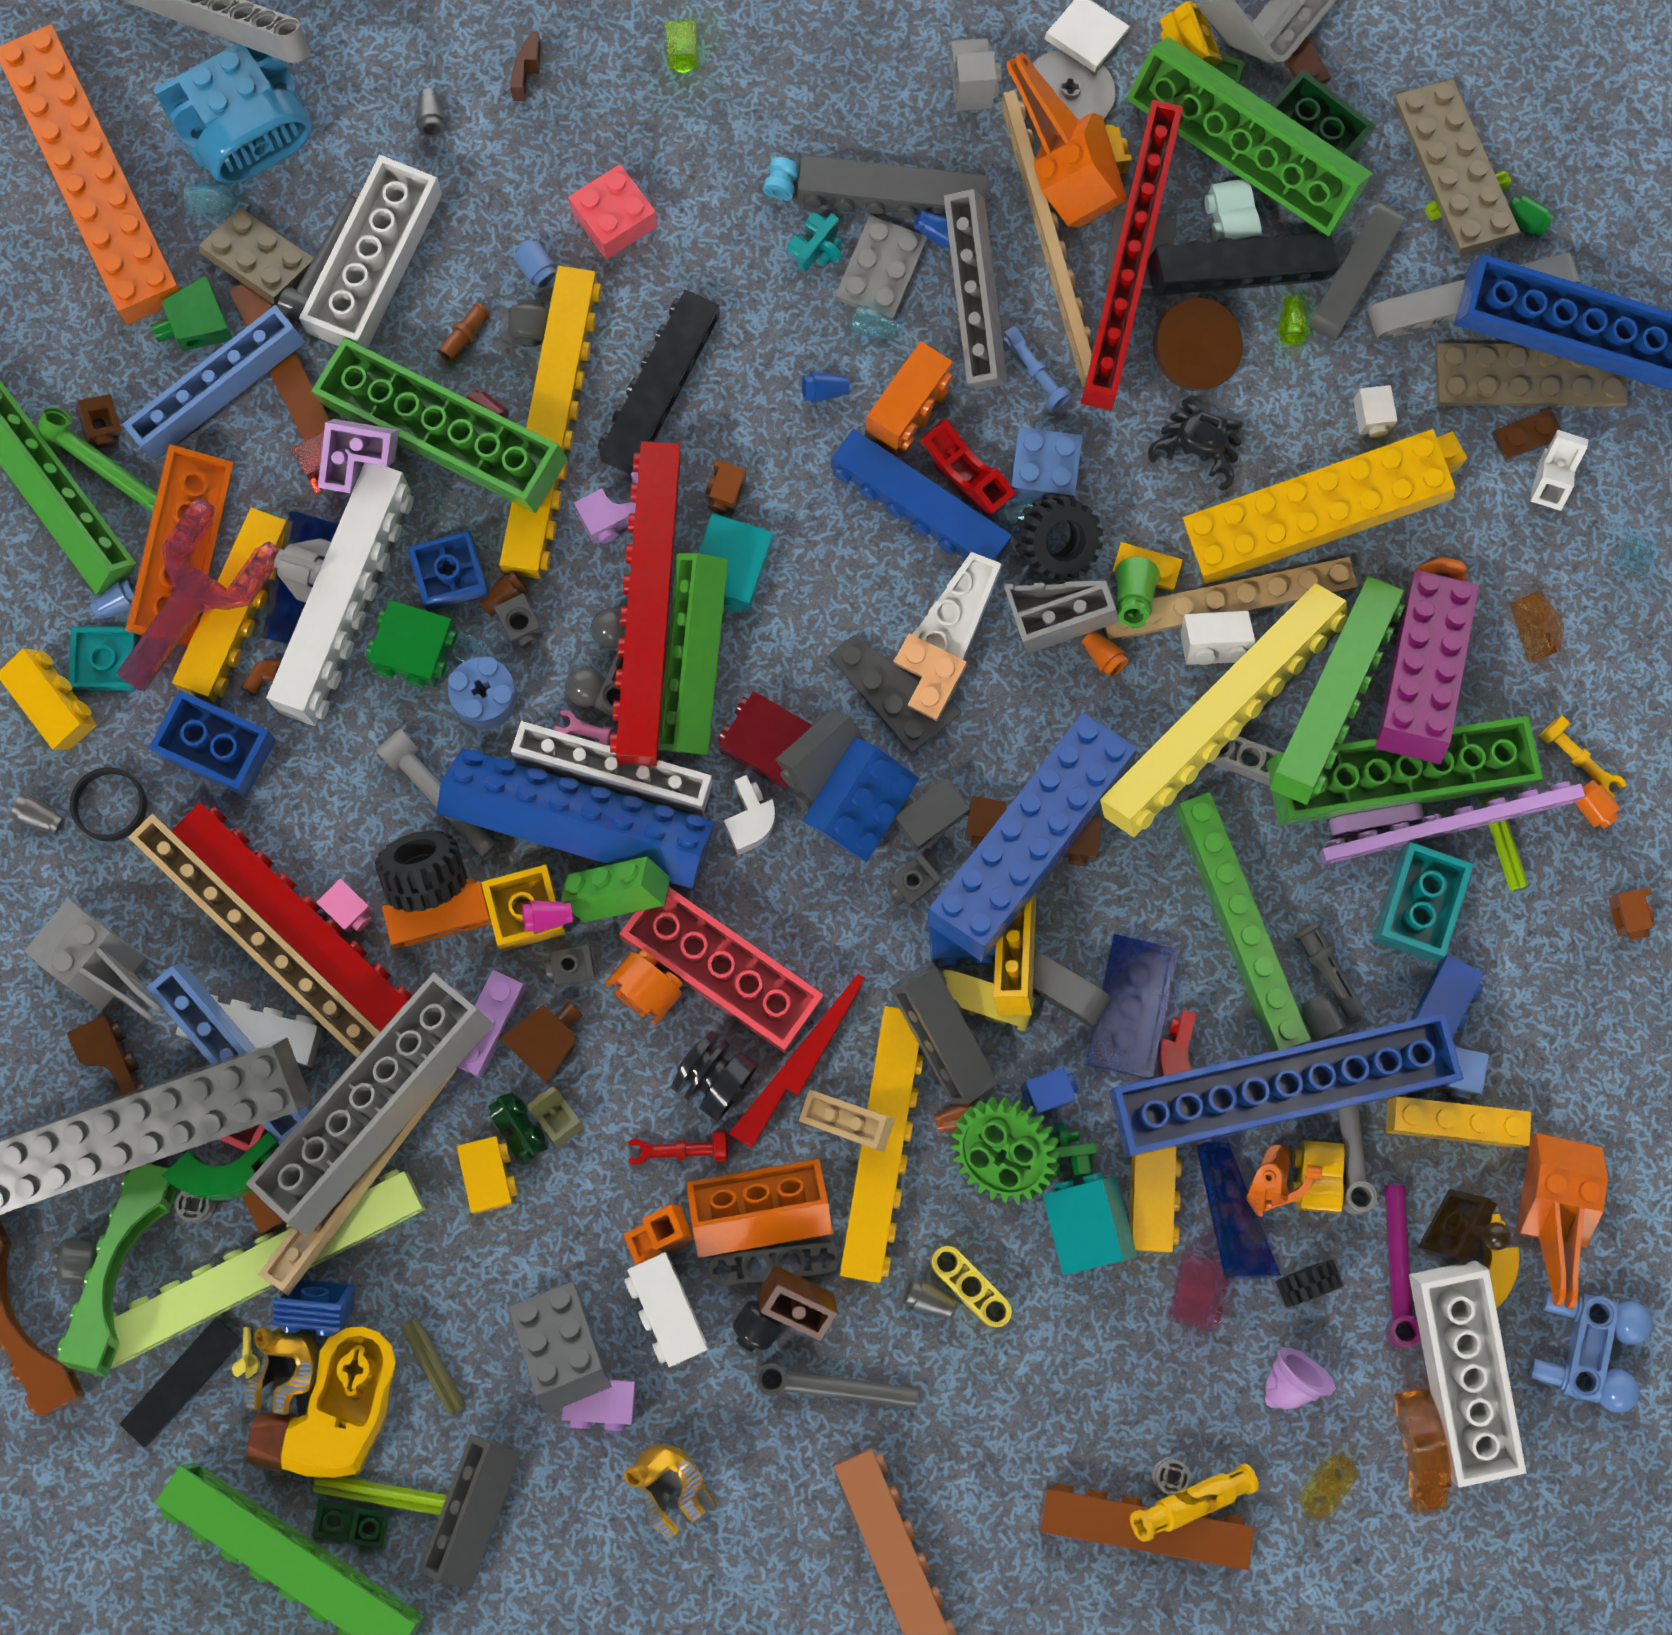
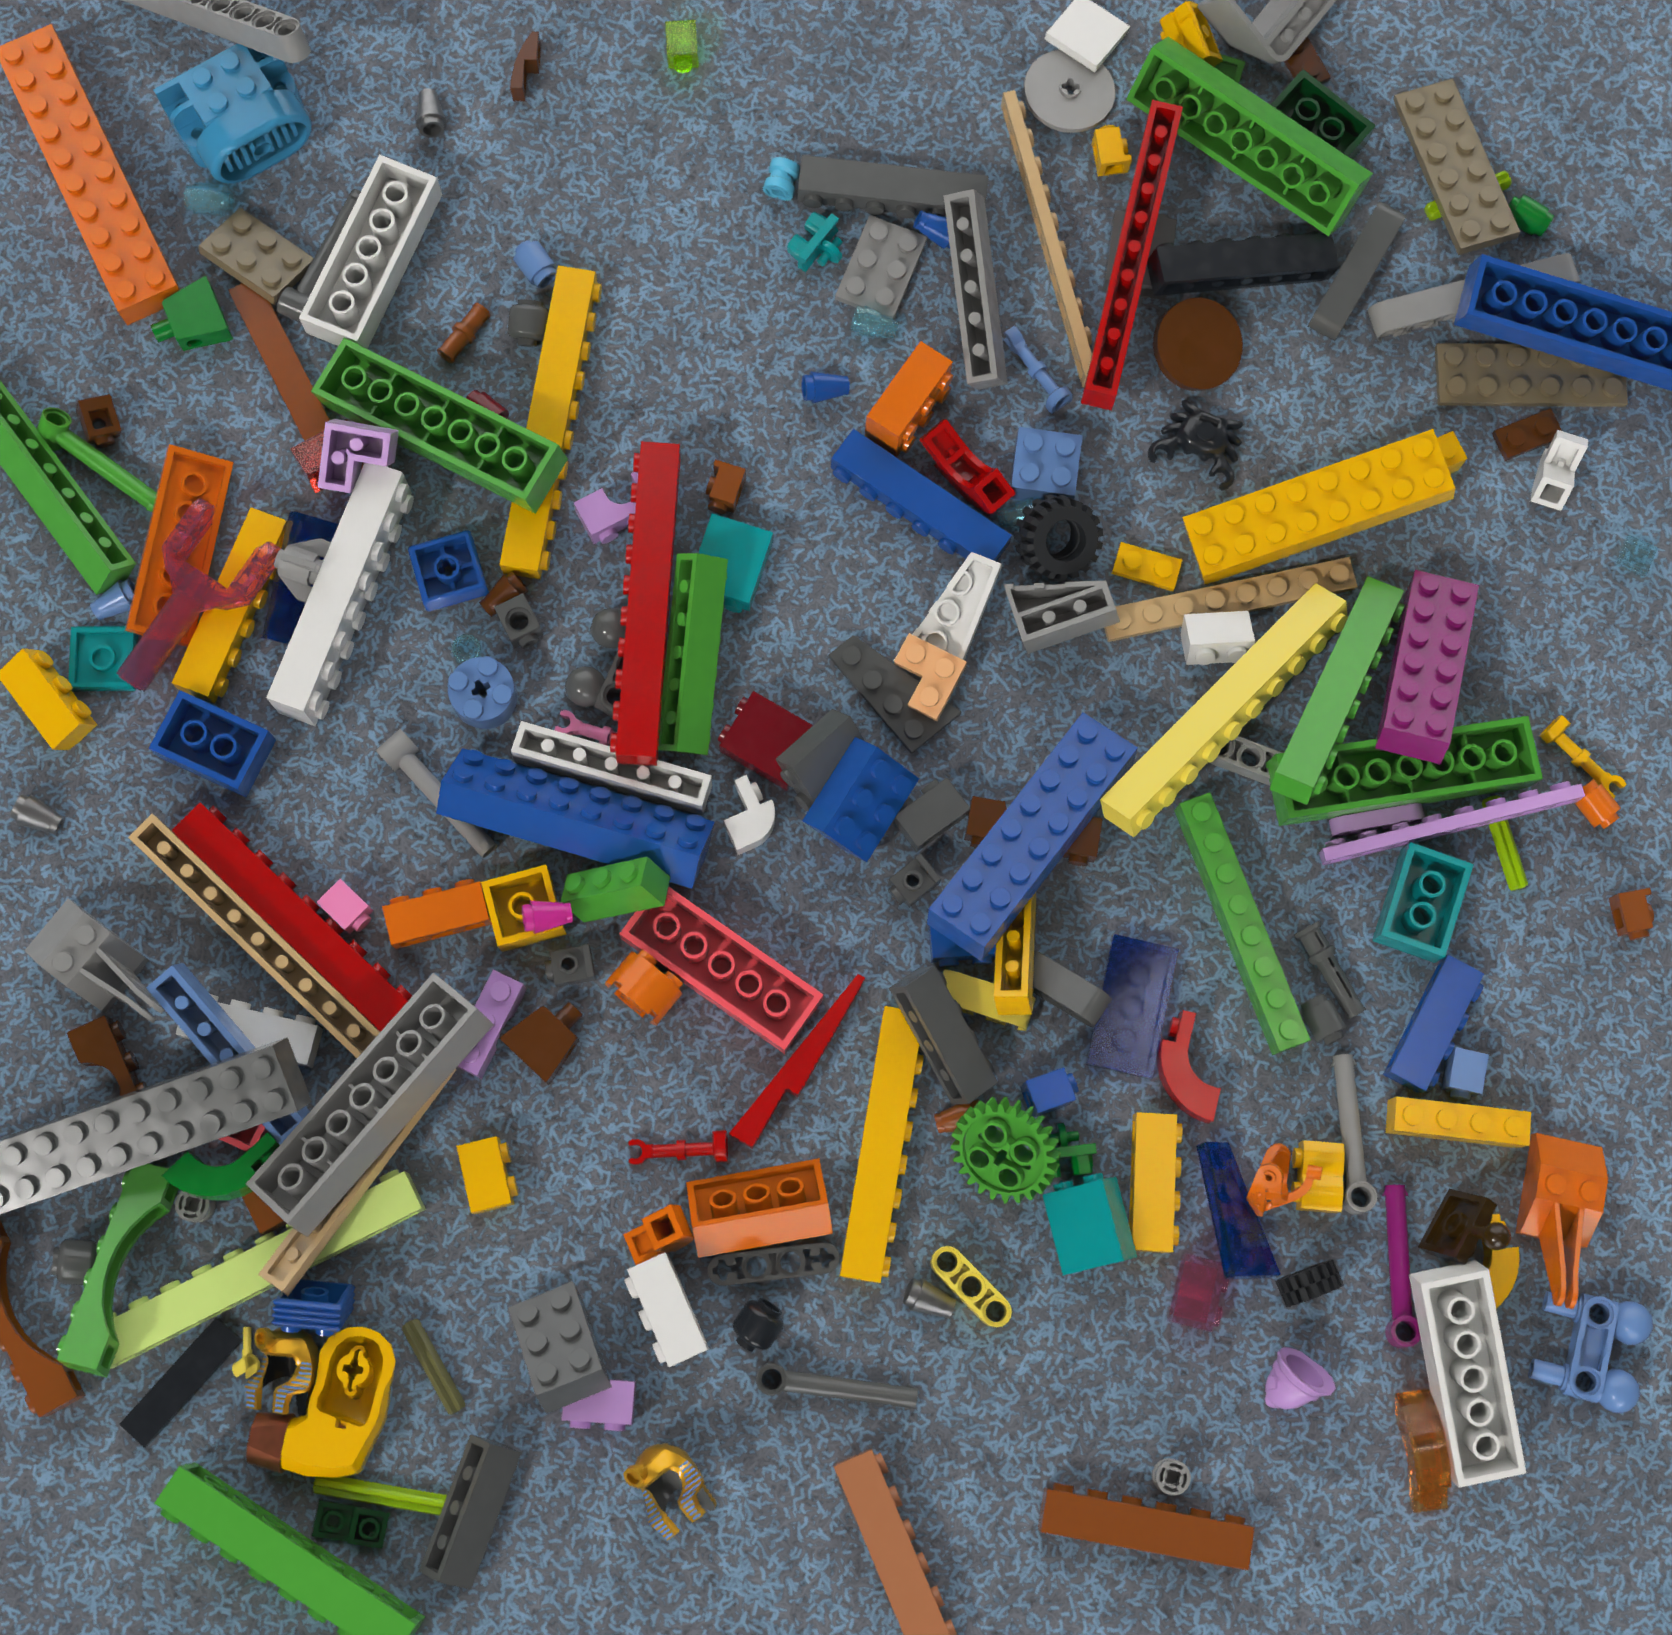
(85, 780): black tyre -> none
(214, 383): medium blue brick -> none
(261, 672): dark orange arm -> none
(411, 644): green brick -> none
(421, 870): black tyre -> none
(510, 1113): dark green hinge -> none
(555, 1116): olive bracket -> none
(613, 211): coral brick -> none
(660, 380): black brick -> none
(713, 1075): black wheel -> none
(797, 1303): reddish brown brick -> none
(846, 1120): tan plate -> none
(974, 74): light grey brick -> none
(1075, 155): orange slope -> none
(1105, 654): orange cone -> none
(1136, 587): bright green plant -> none
(1194, 1502): yellow piece -> none
(1233, 210): light aqua brick -> none
(1285, 1085): blue brick -> none
(1292, 323): clear neon green cone -> none
(1327, 1485): clear yellow plate -> none
(1375, 411): white brick -> none
(1444, 565): orange arm -> none
(1538, 626): clear orange slope -> none

